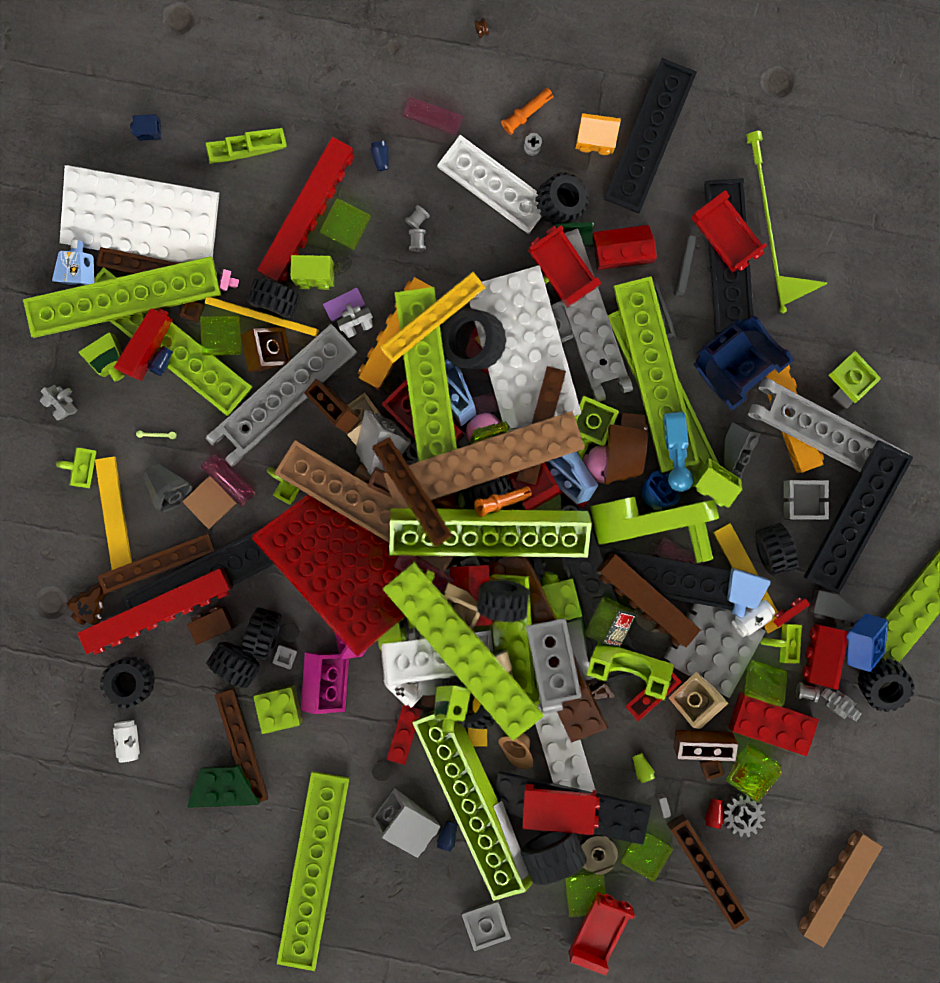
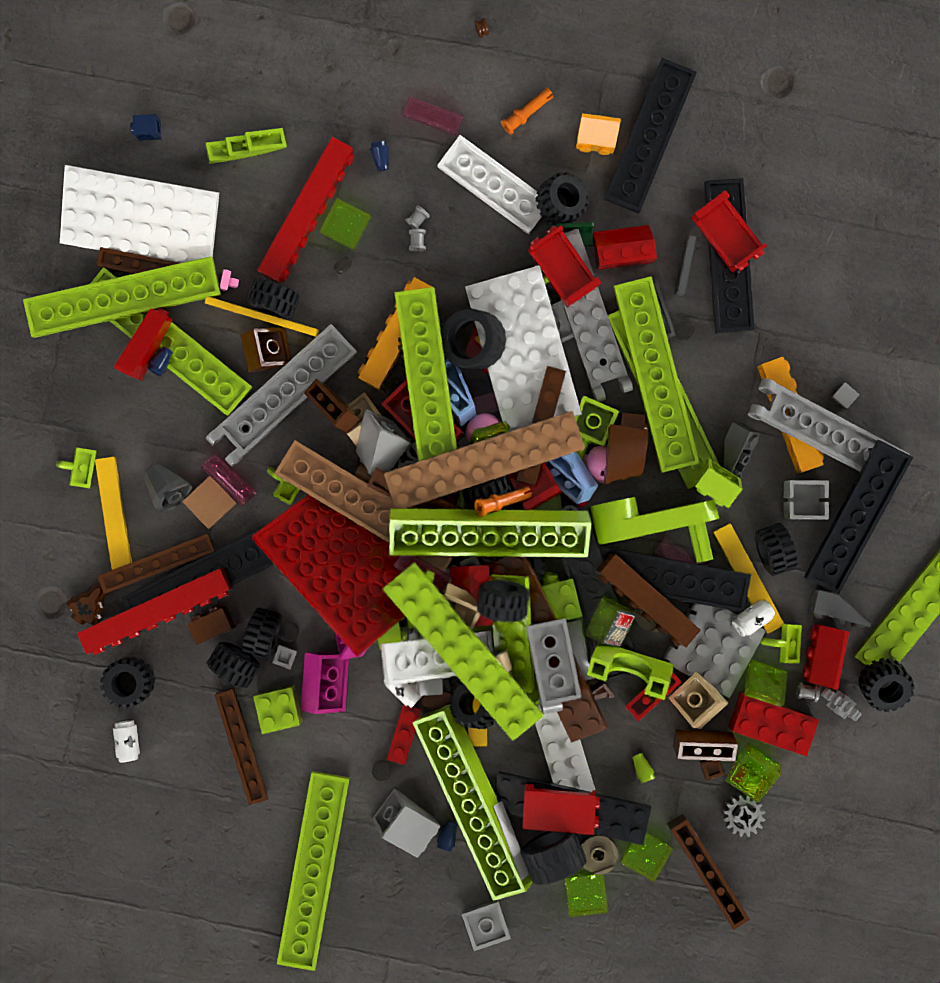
(60, 400): light grey hips -> none
(74, 266): light blue torso -> none
(103, 356): lime torso -> none
(172, 435): yellowish green hinge -> none
(192, 311): reddish brown tile -> none
(220, 335): clear neon green plate -> none
(222, 787): dark green wing -> none
(312, 271): lime brick -> none
(338, 305): medium lavender tile -> none
(353, 317): light grey hips -> none
(412, 492): reddish brown plate -> none
(432, 317): yellow tile -> none
(451, 705): lime torso -> none
(517, 750): medium nougat piece -> none
(532, 137): light grey bush -> none
(600, 933): red panel -> none
(657, 491): blue cylinder -> none
(663, 805): light grey tile -> none
(676, 442): dark azure beam -> none
(714, 814): red cone -> none
(740, 360): dark blue piece -> none
(745, 590): light blue torso -> none
(788, 287): lime piece -> none
(797, 606): red wing -> none
(839, 888): medium nougat brick -> none
(854, 376): lime plate -> none
(867, 642): blue brick -> none

